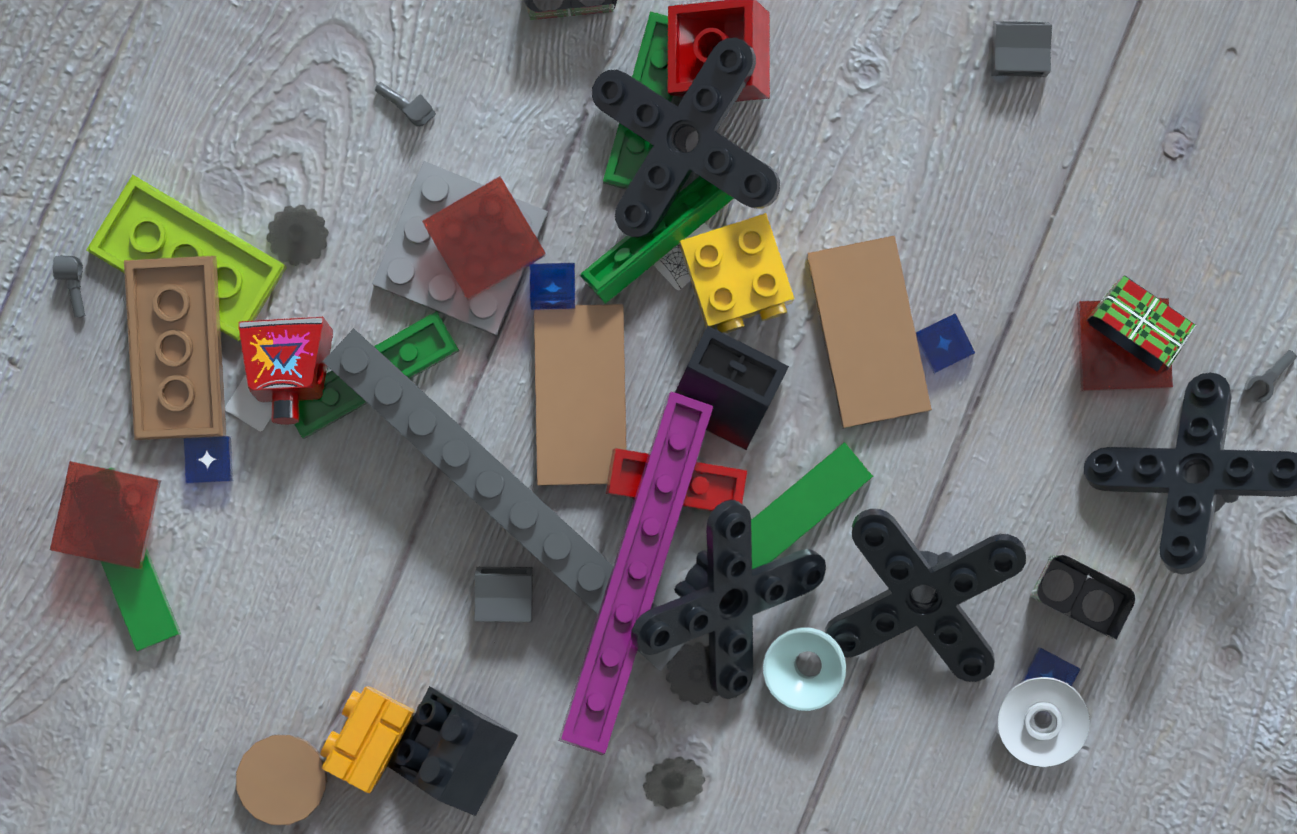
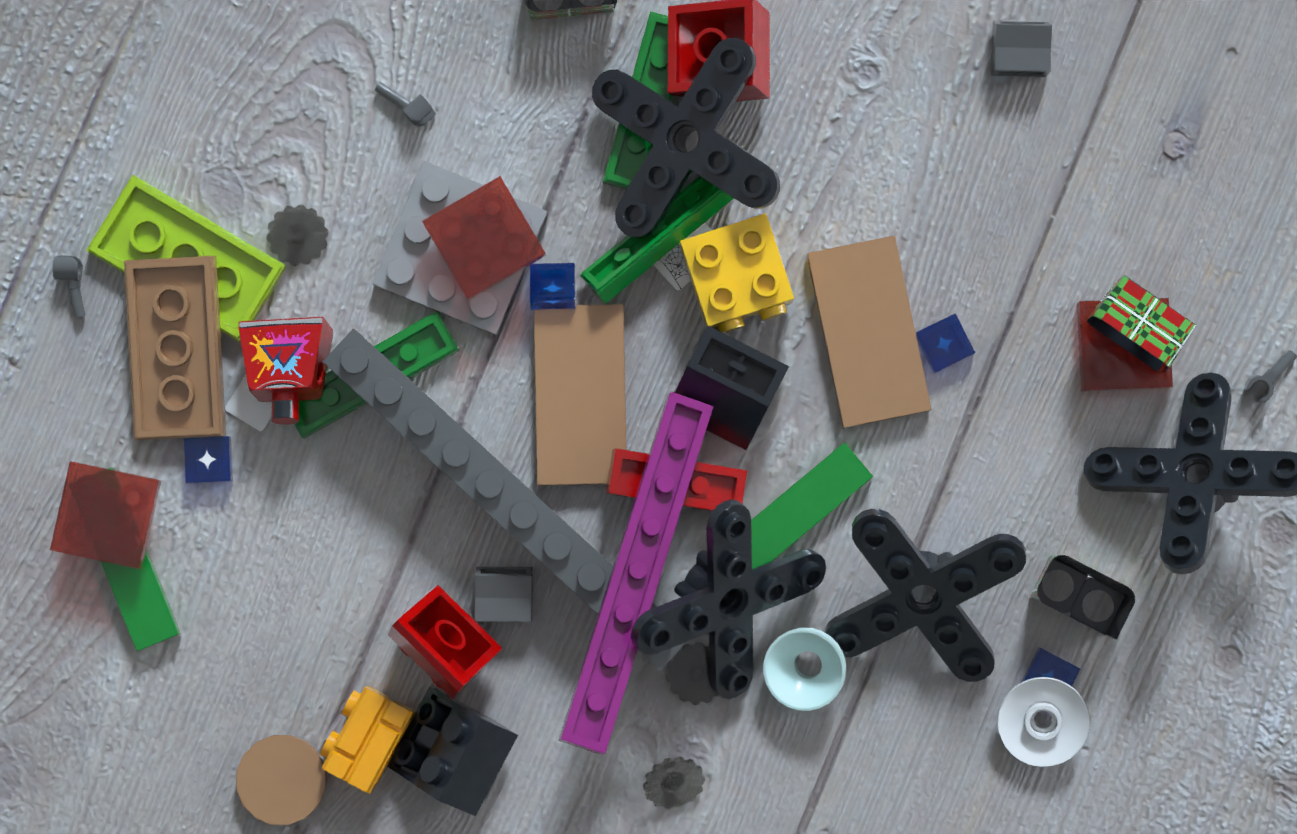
(444, 641): none -> red slope

